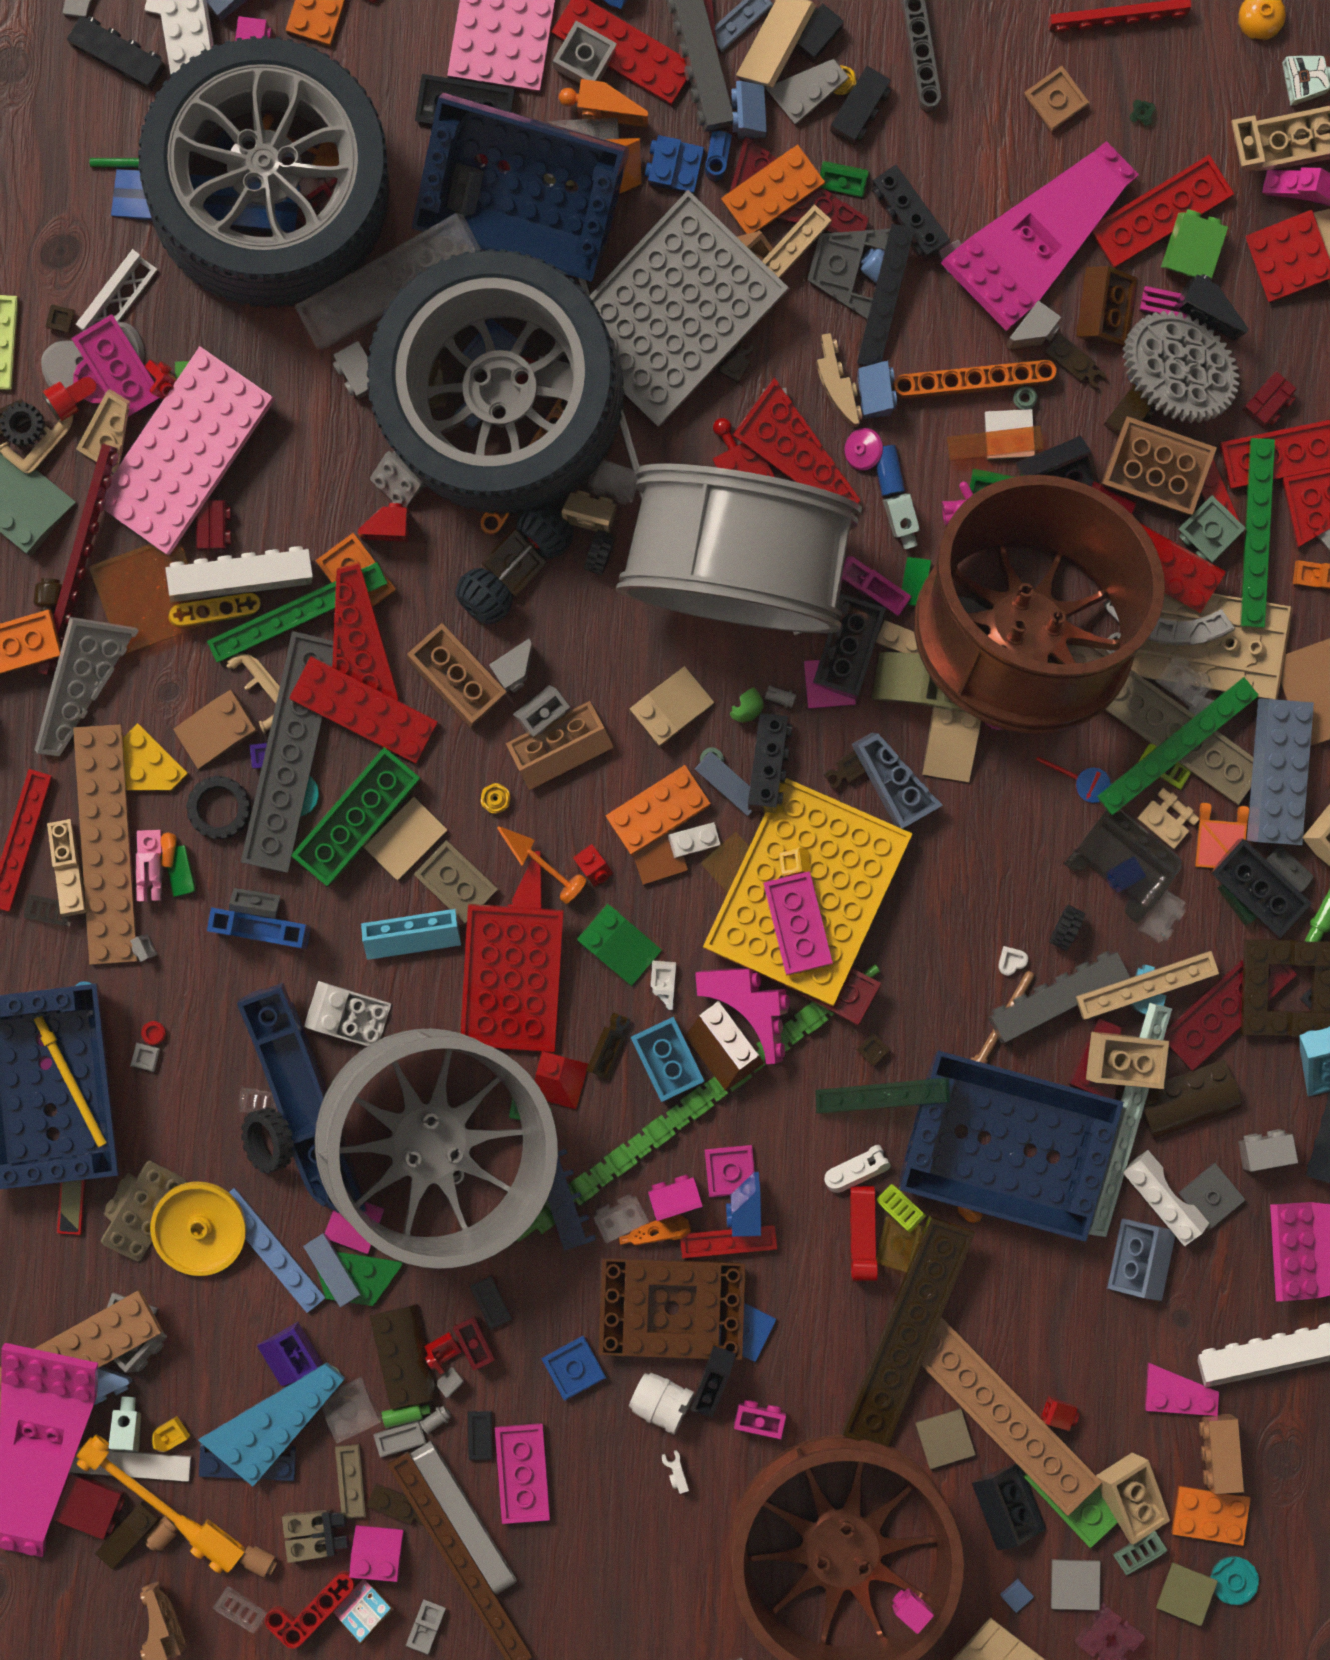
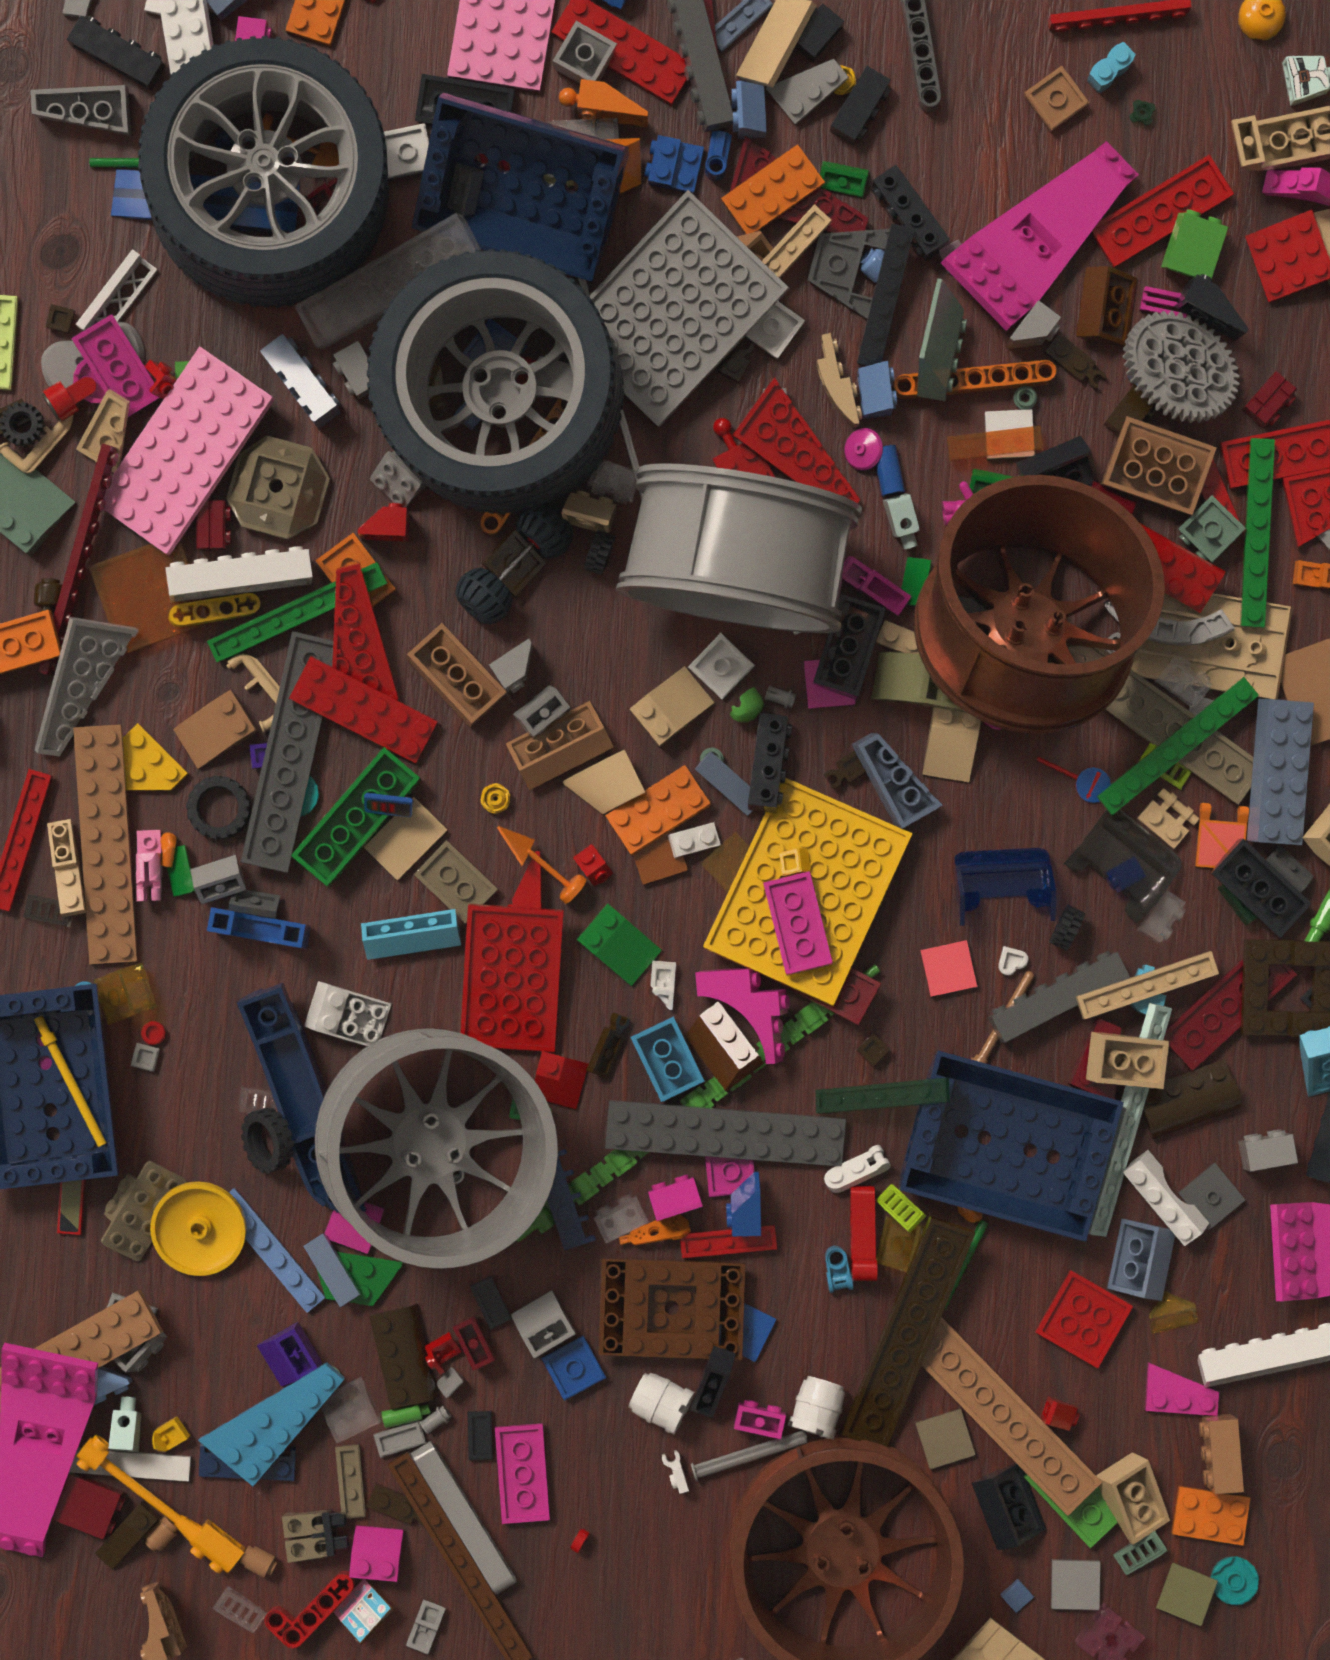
(91, 107): none -> light grey wedge
(125, 993): none -> clear yellow slope
(143, 948): light grey plate -> none
(218, 879): none -> light grey brick
(299, 501): none -> dark tan piece
(300, 381): none -> wedge
(388, 805): none -> slope
(406, 151): none -> white tile
(543, 1324): none -> light grey slope
(580, 1540): none -> red tile
(607, 783): none -> tan slope
(721, 666): none -> white tile
(725, 1133): none -> dark grey plate
(749, 1454): none -> light grey axle
(776, 330): none -> white plate
(818, 1407): none -> white piece
(838, 1271): none -> dark azure piece
(912, 1610): dark pink brick -> none
(940, 344): none -> sand green slope
(948, 968): none -> coral tile
(979, 1231): none -> green bar
(1004, 875): none -> clear blue windscreen
(1083, 1319): none -> red plate
(1107, 69): none -> medium azure brick
(1172, 1313): none -> clear yellow slope

